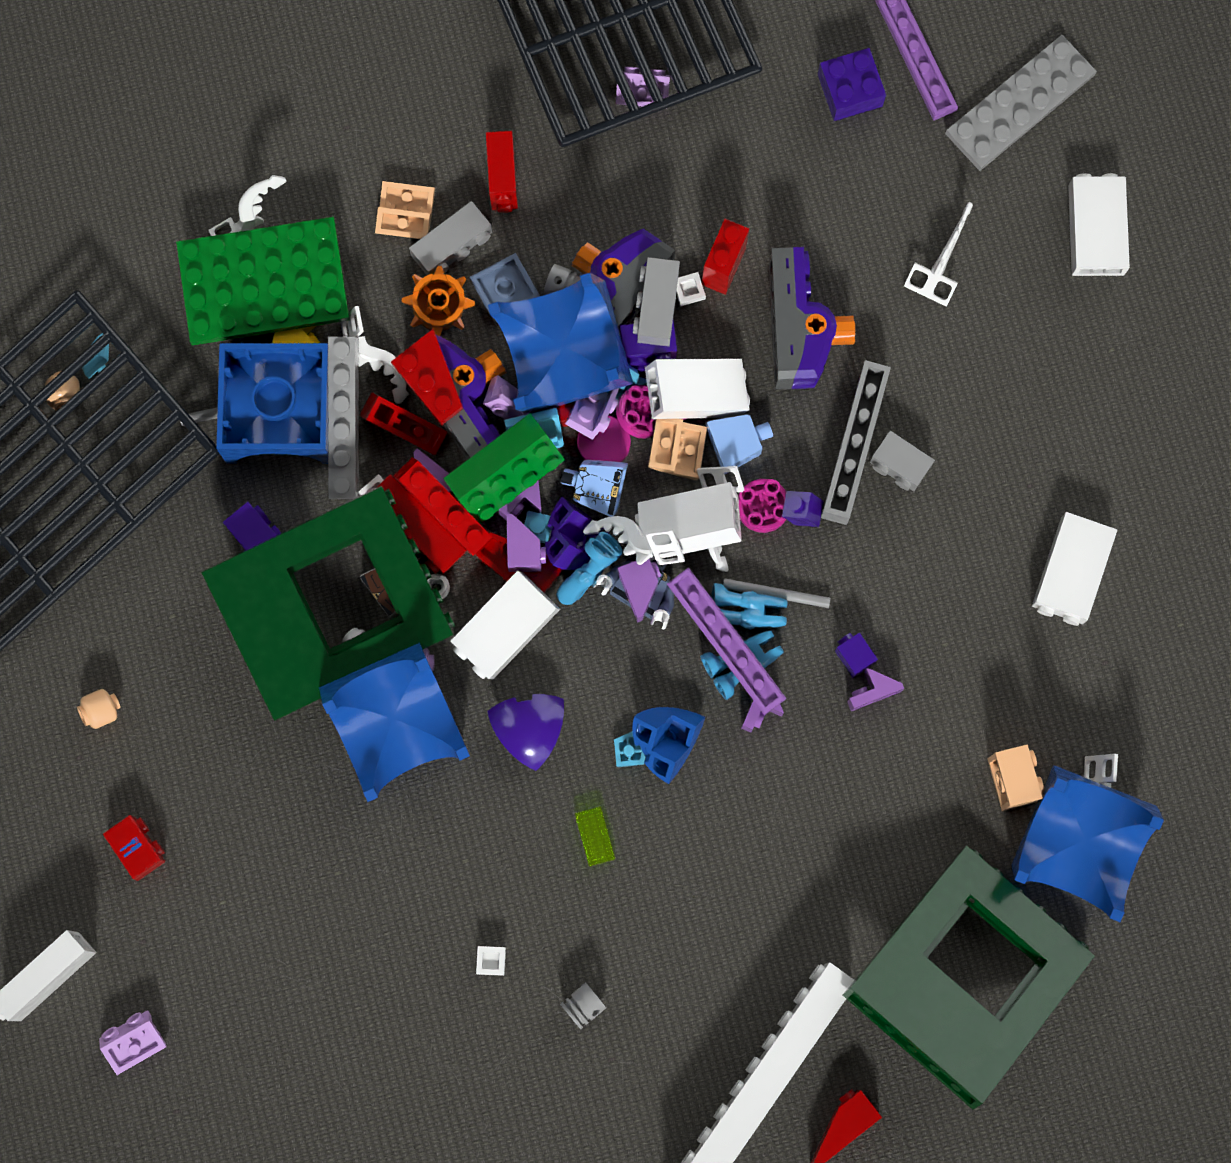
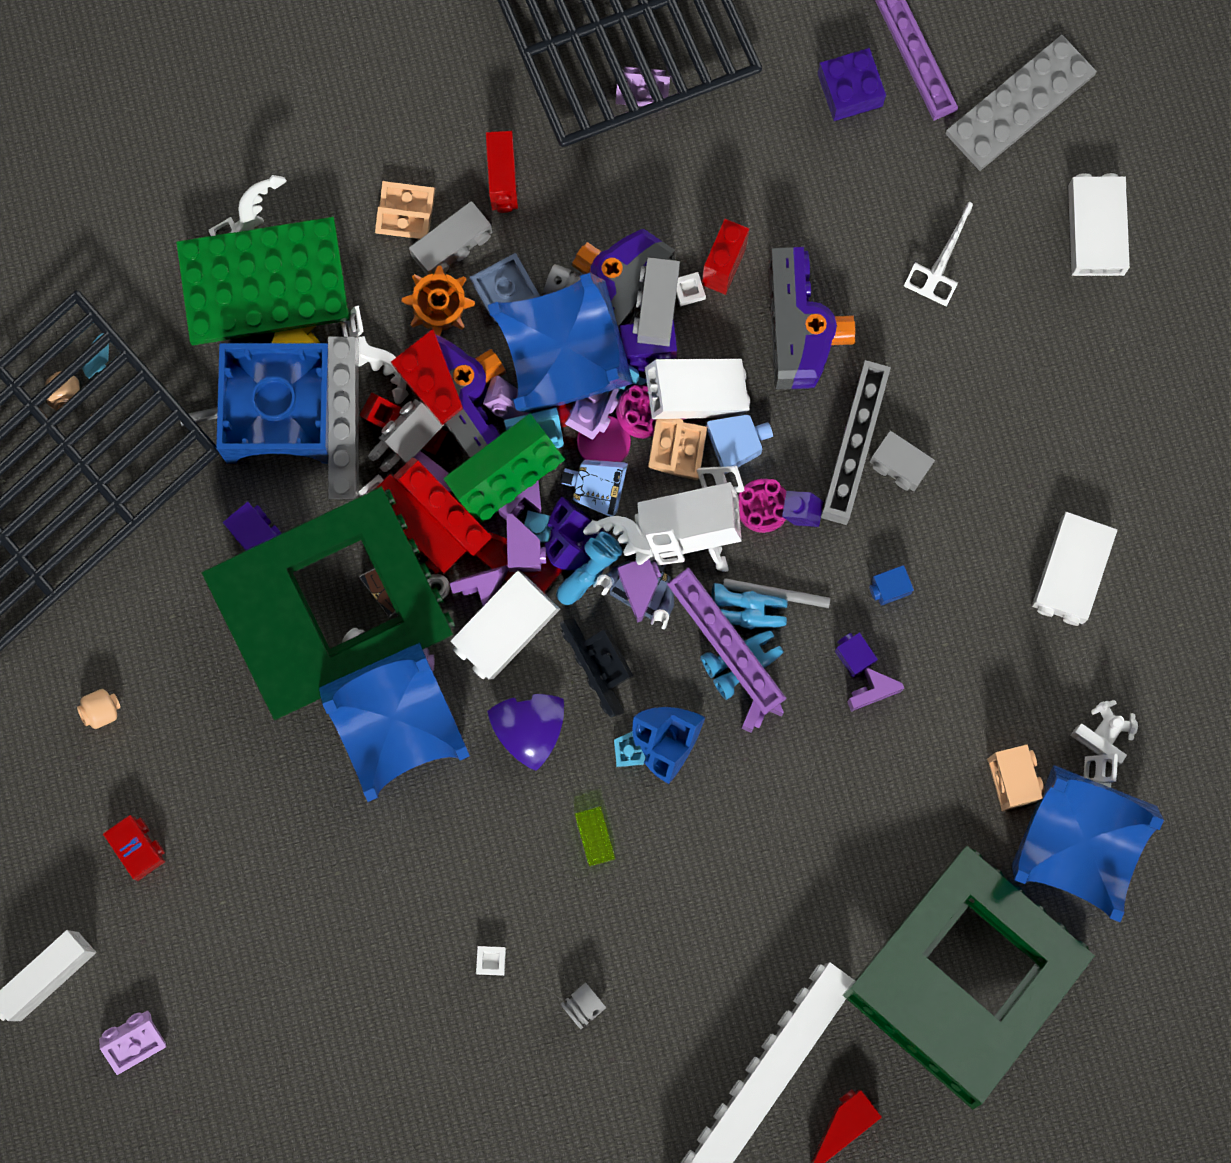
(406, 434): none -> light grey hinge
(485, 582): none -> medium lavender slope
(601, 662): none -> black bracket
(891, 585): none -> blue brick
(1107, 731): none -> white piece

